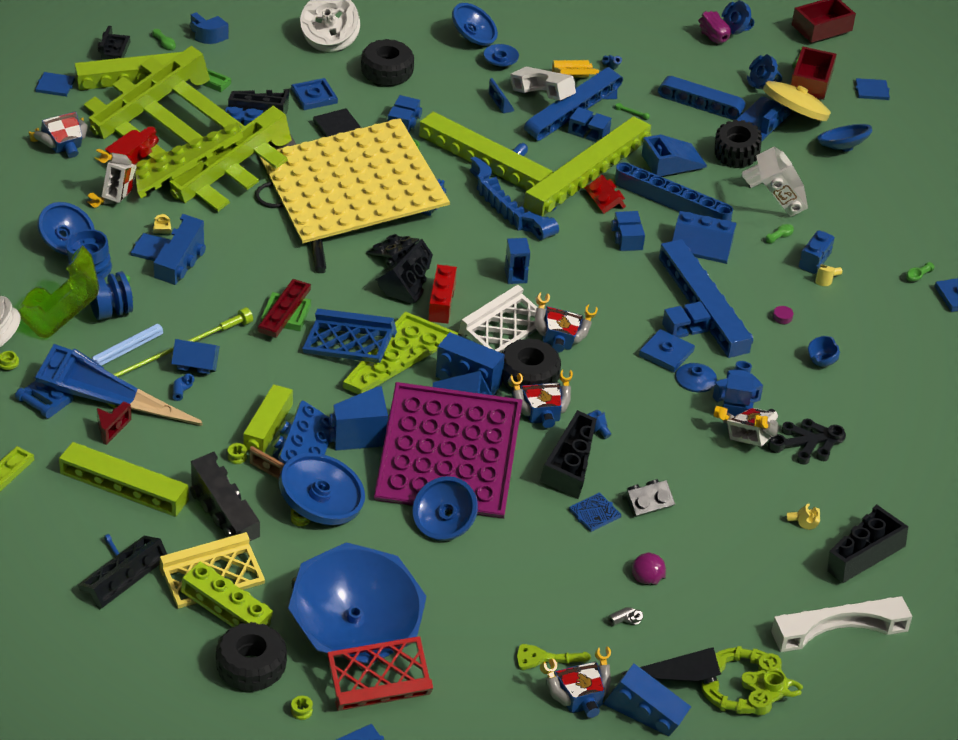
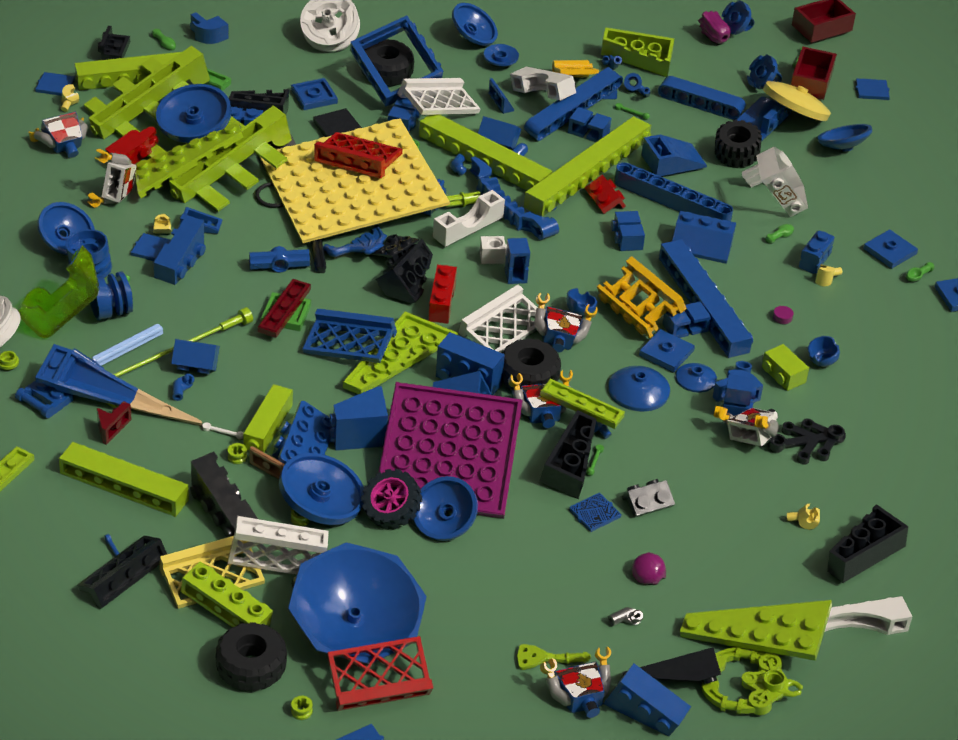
(68, 97): none -> light yellow piece
(193, 112): none -> blue dish
(207, 427): none -> white hinge
(208, 220): none -> blue slope
(278, 536): none -> white fence
(279, 259): none -> blue piece
(350, 158): none -> red fence
(367, 243): none -> blue animal
(385, 482): none -> black wheel
(403, 24): none -> blue window
(441, 89): none -> white fence
(457, 165): none -> blue arm
(463, 199): none -> lime axle
(485, 211): none -> white arch
(492, 250): none -> white brick
(500, 132): none -> blue brick
(577, 302): none -> blue hair
(582, 402): none -> lime tile
(599, 449): none -> bright green hinge
(638, 87): none -> blue plate
(639, 49): none -> lime wedge
(639, 388): none -> blue dish
(651, 286): none -> yellow fence
(776, 629): none -> lime wing
(785, 367): none -> lime brick
(890, 248): none -> blue plate

